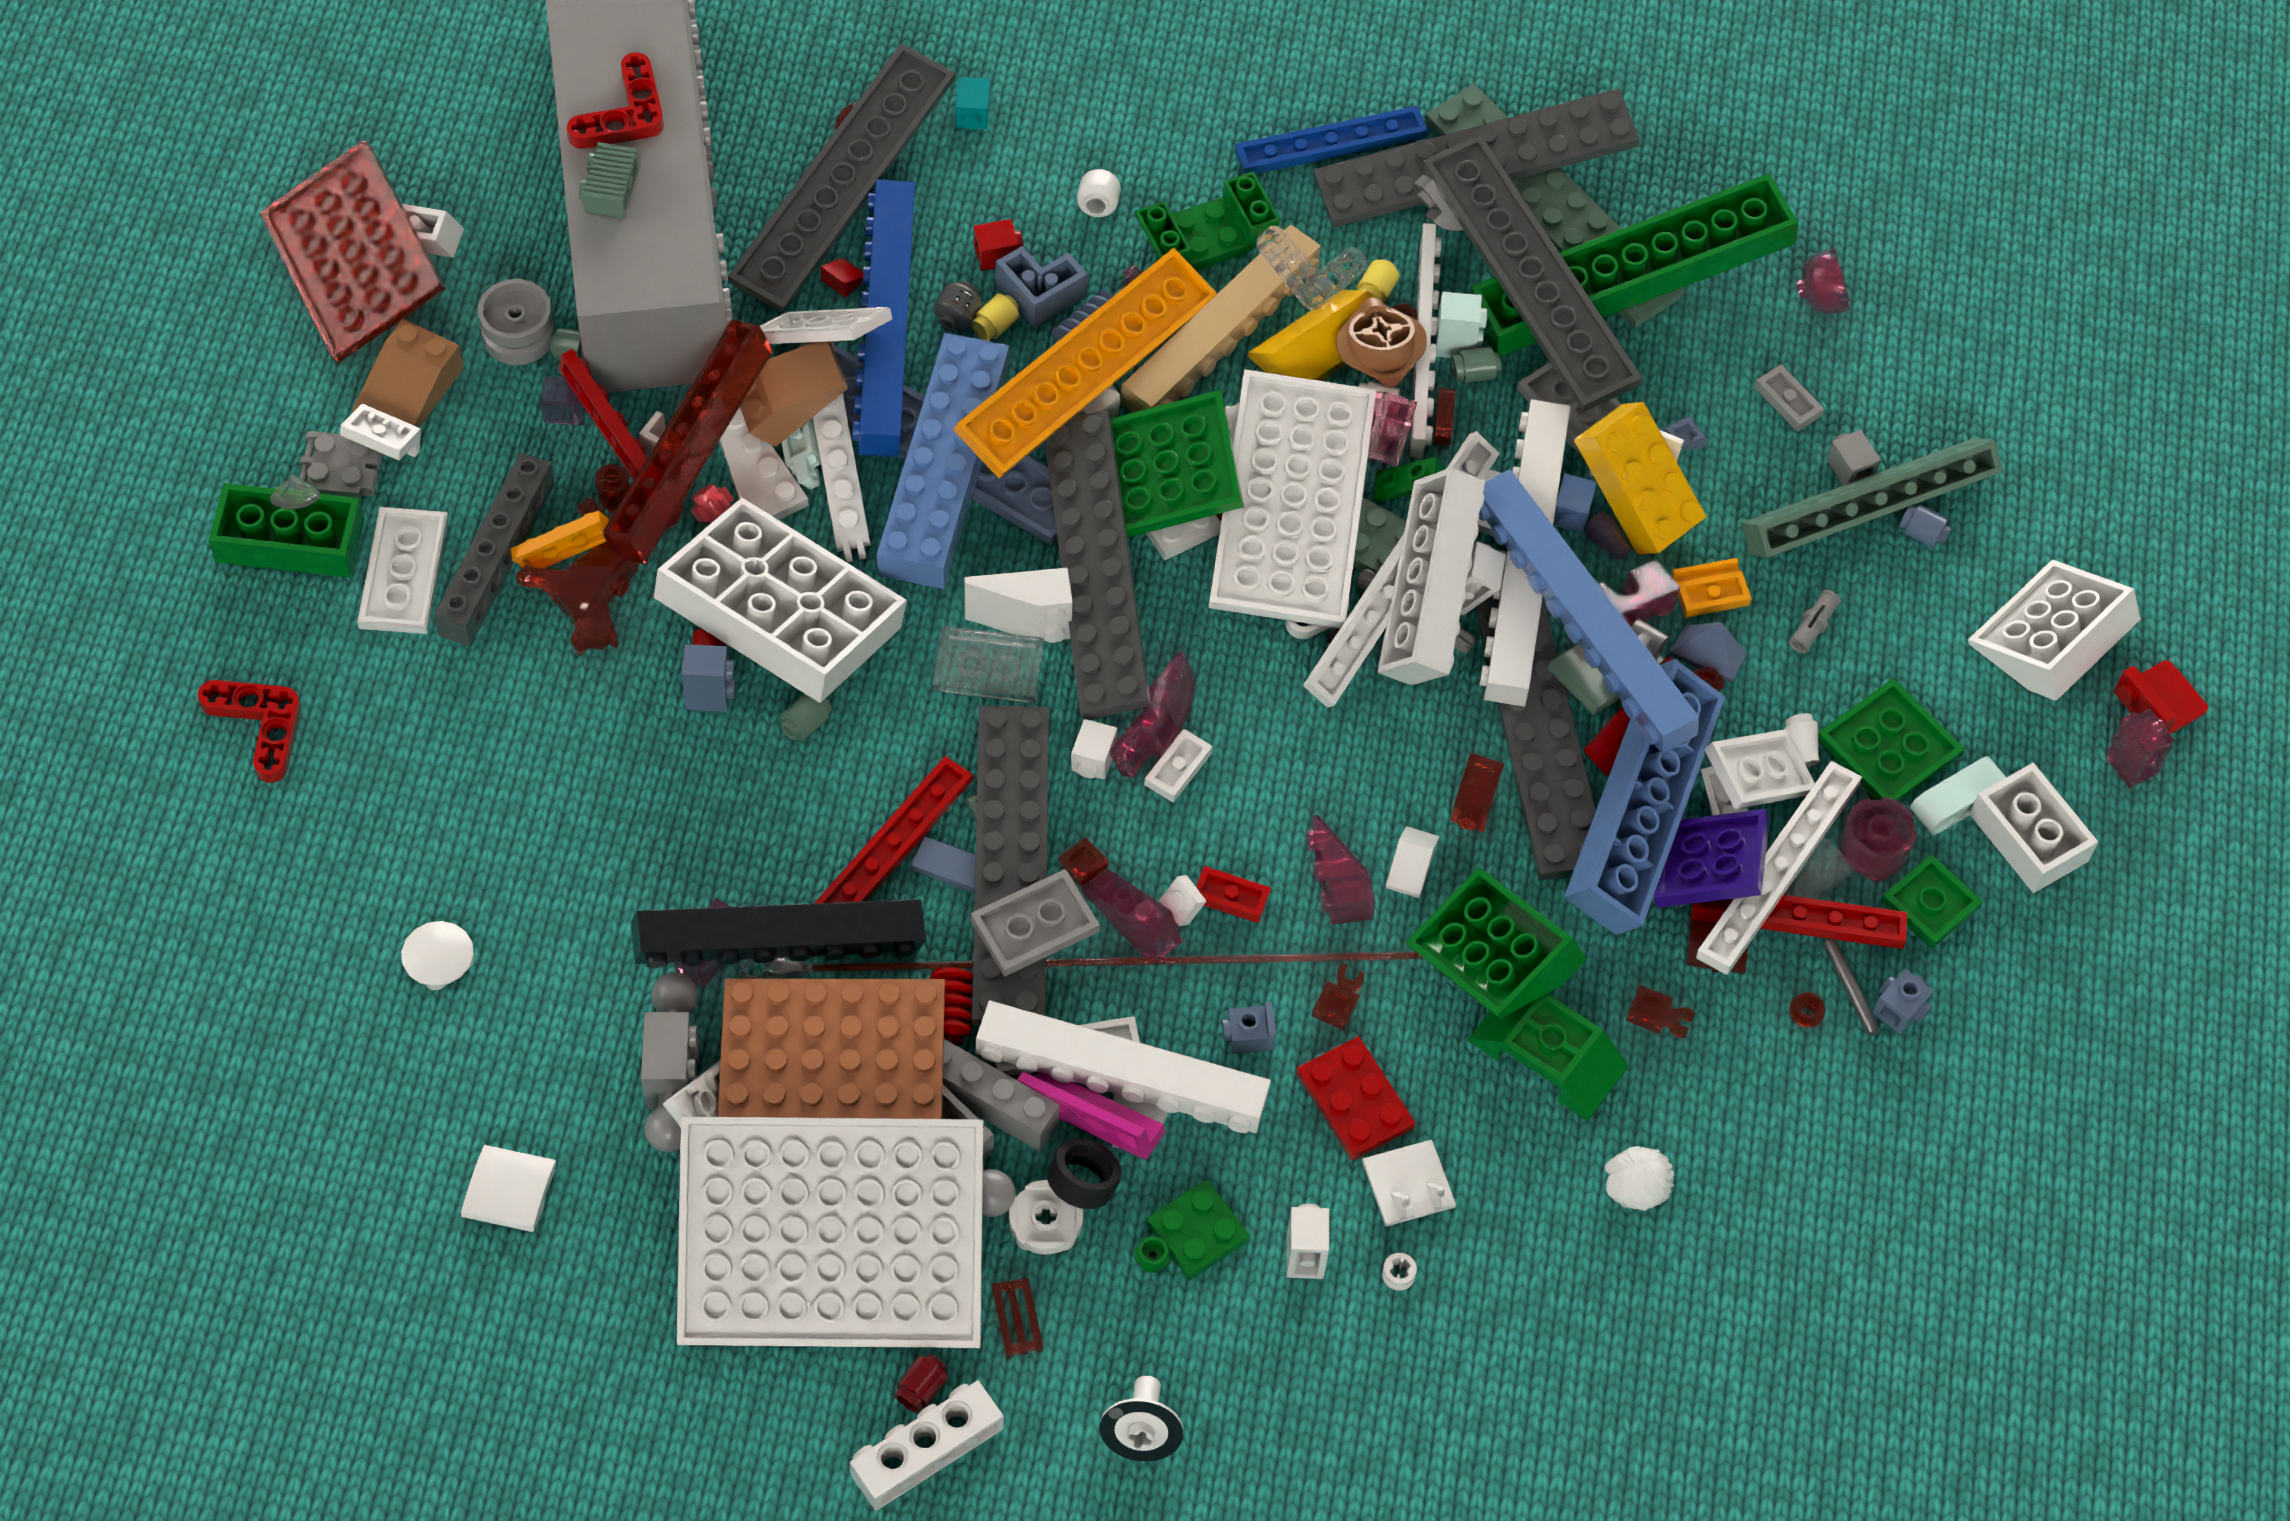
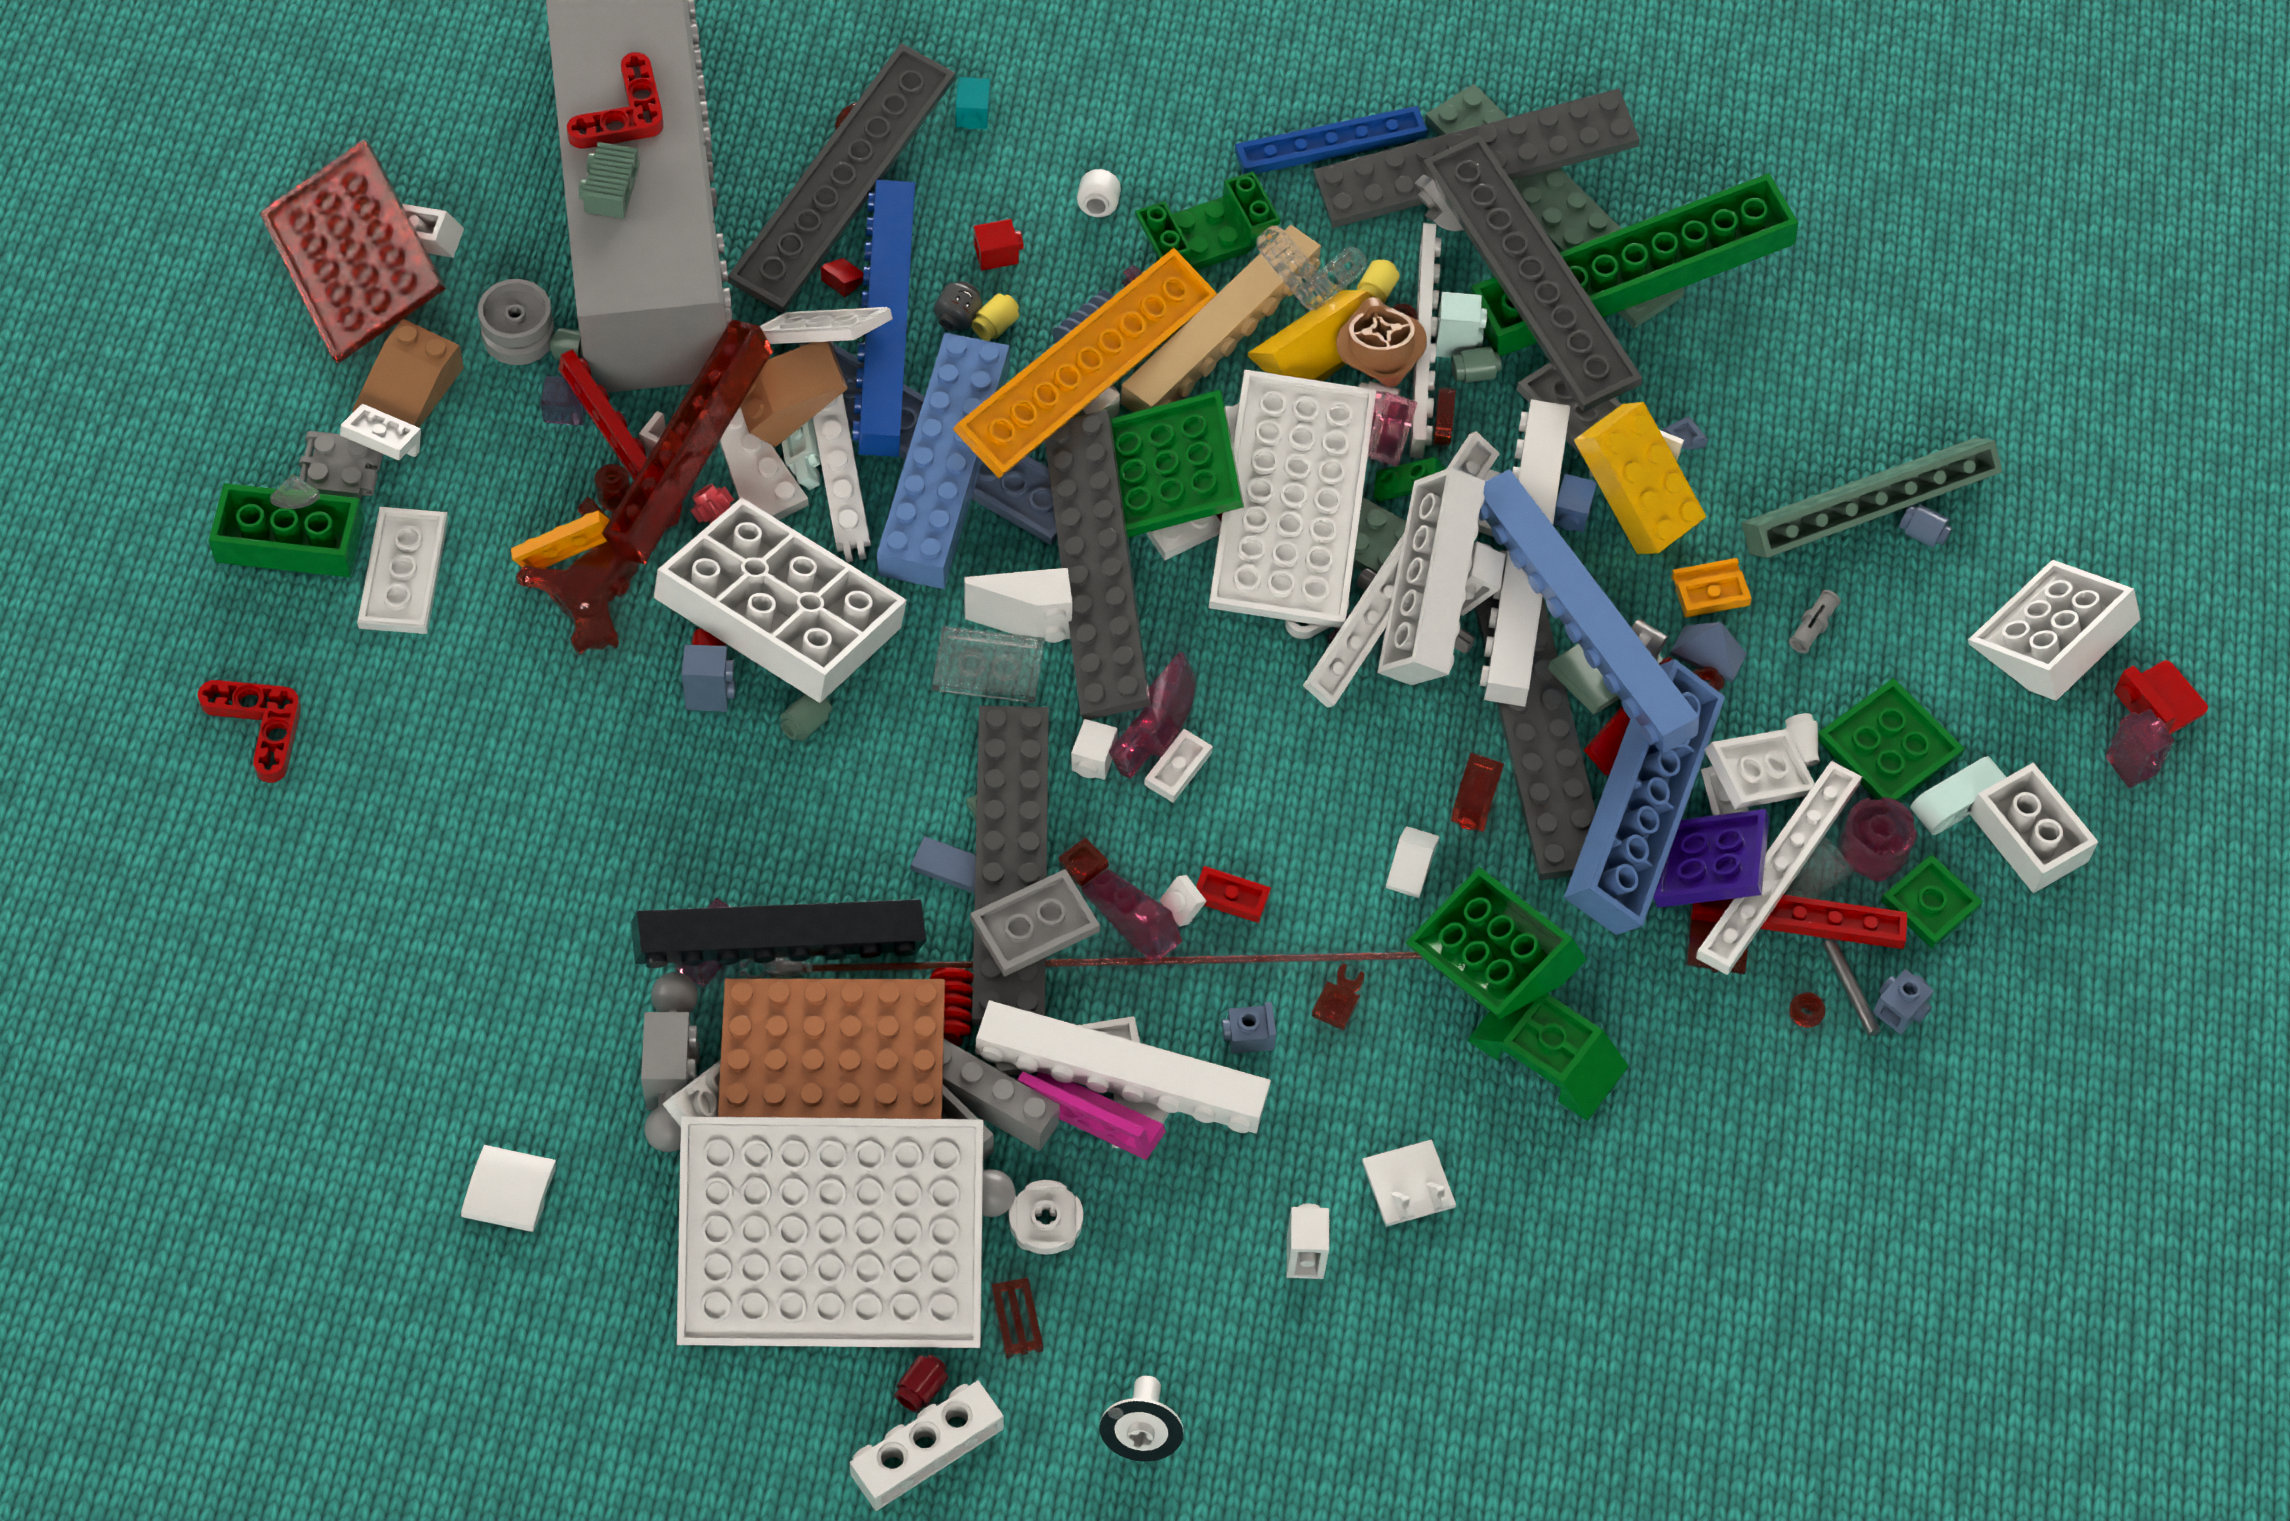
(437, 954): white dish -> none
(490, 555): dark grey brick -> none
(899, 834): red plate -> none
(1038, 289): sand blue brick -> none
(1079, 1192): black tyre -> none
(1154, 1245): green plate -> none
(1198, 1229): green plate -> none
(1345, 881): clear pink slope -> none
(1355, 1098): red plate -> none
(1398, 1283): white bush -> none
(1607, 535): cone -> none
(1639, 1178): white hair -> none
(1646, 593): clear pink arch -> none
(1654, 1010): clear red plate -> none
(1789, 398): light grey plate -> none
(1824, 283): clear pink cylinder -> none
(1852, 457): light grey brick -> none

